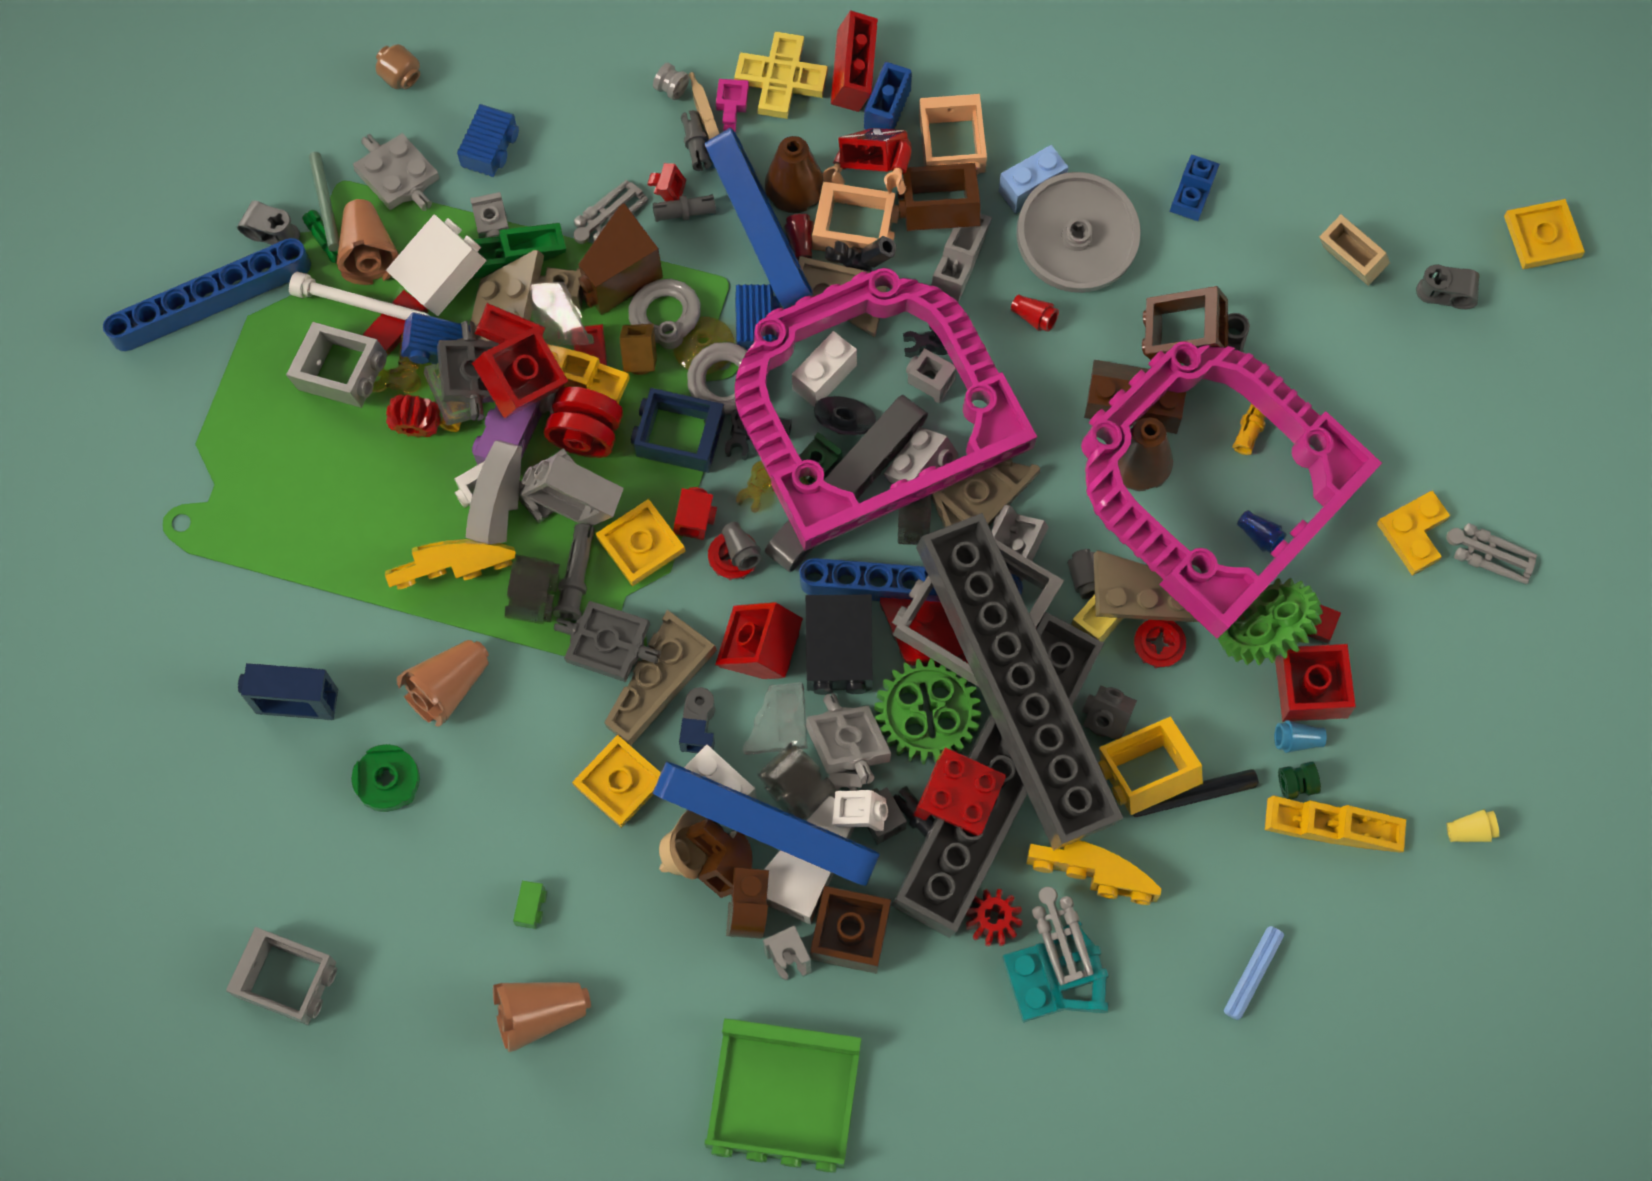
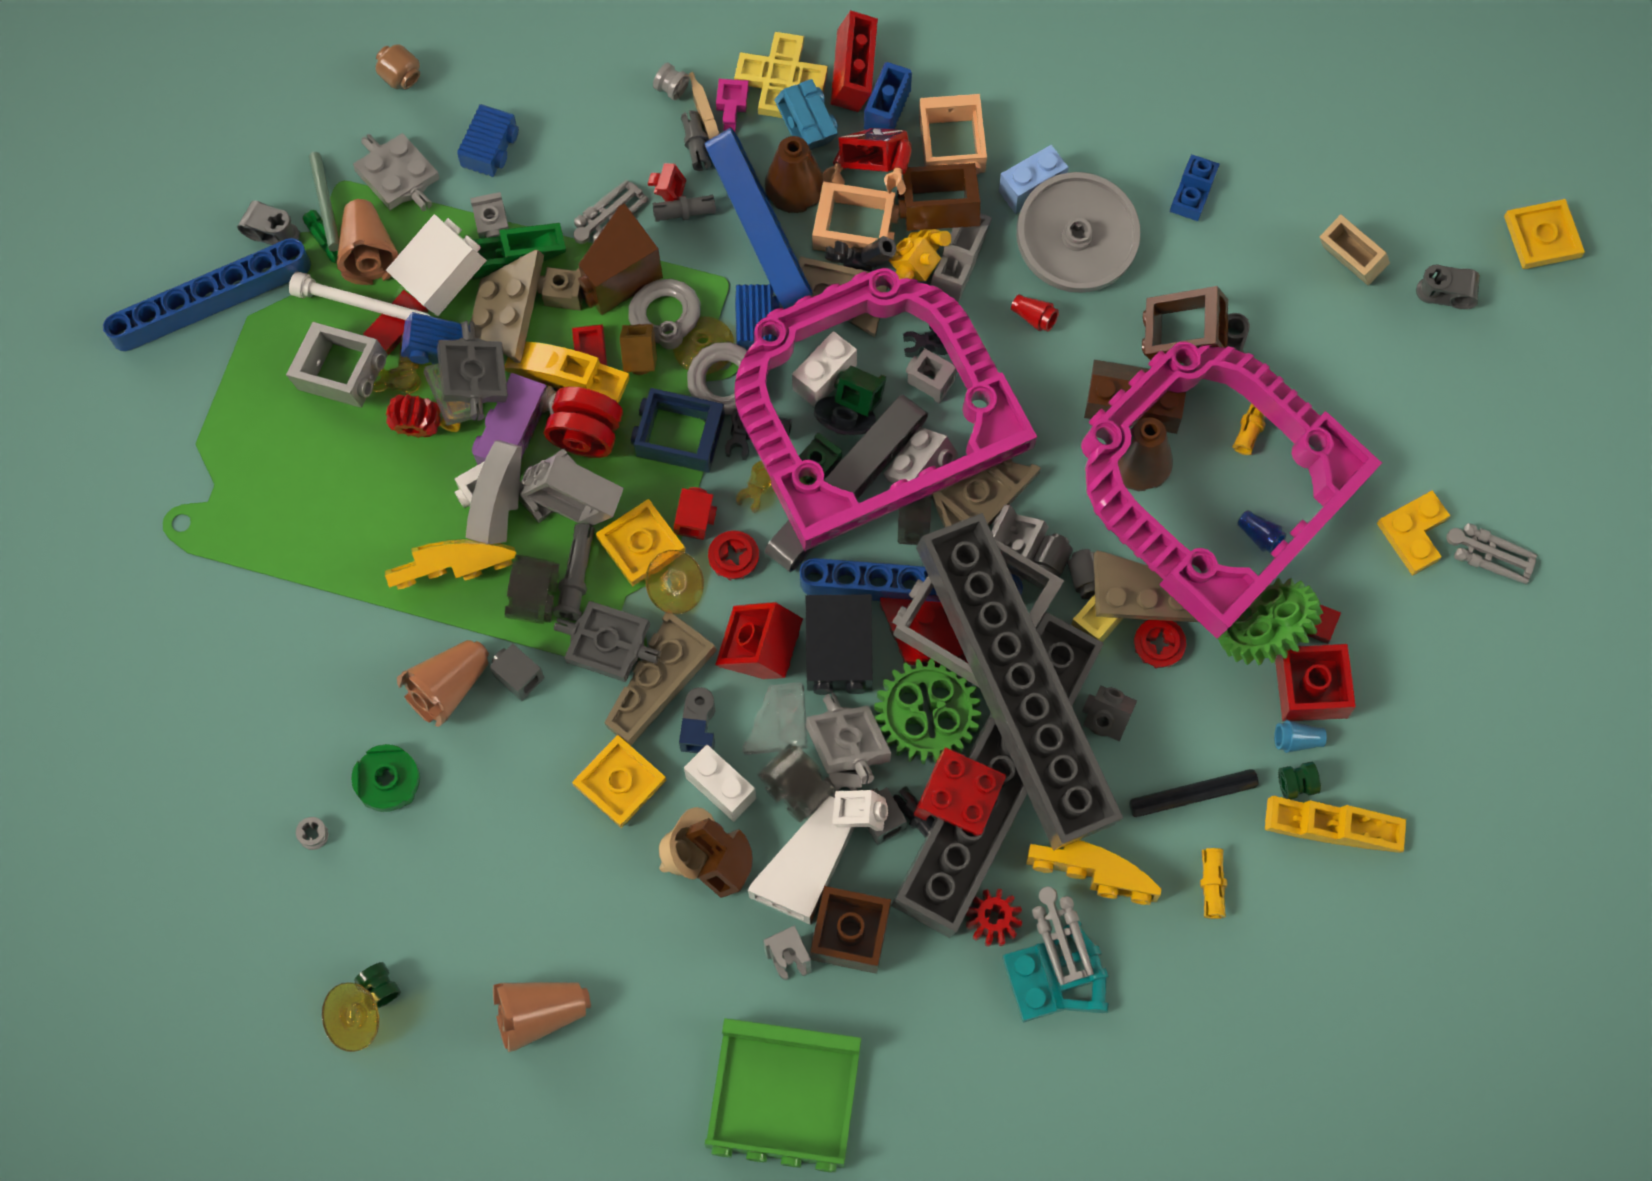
(253, 960): light grey window -> none
(288, 691): dark blue window -> none
(322, 830): none -> light grey bush
(350, 1016): none -> clear yellow dish
(377, 982): none -> dark green wheel
(502, 325): red tile -> none
(516, 671): none -> dark grey brick
(520, 372): red brick -> none
(529, 904): bright green piece -> none
(557, 313): clear wing -> none
(685, 578): none -> clear yellow dish
(741, 548): dark grey cone -> none
(748, 903): reddish brown brick -> none
(766, 823): blue beam -> none
(799, 233): dark red cone -> none
(806, 114): none -> dark azure brick
(859, 390): none -> dark green brick
(917, 254): none -> yellow piece
(1053, 553): none -> dark grey brick
(1143, 741): yellow window -> none
(1213, 883): none -> yellow pin
(1253, 973): light blue axle -> none
(1475, 827): light yellow cone -> none

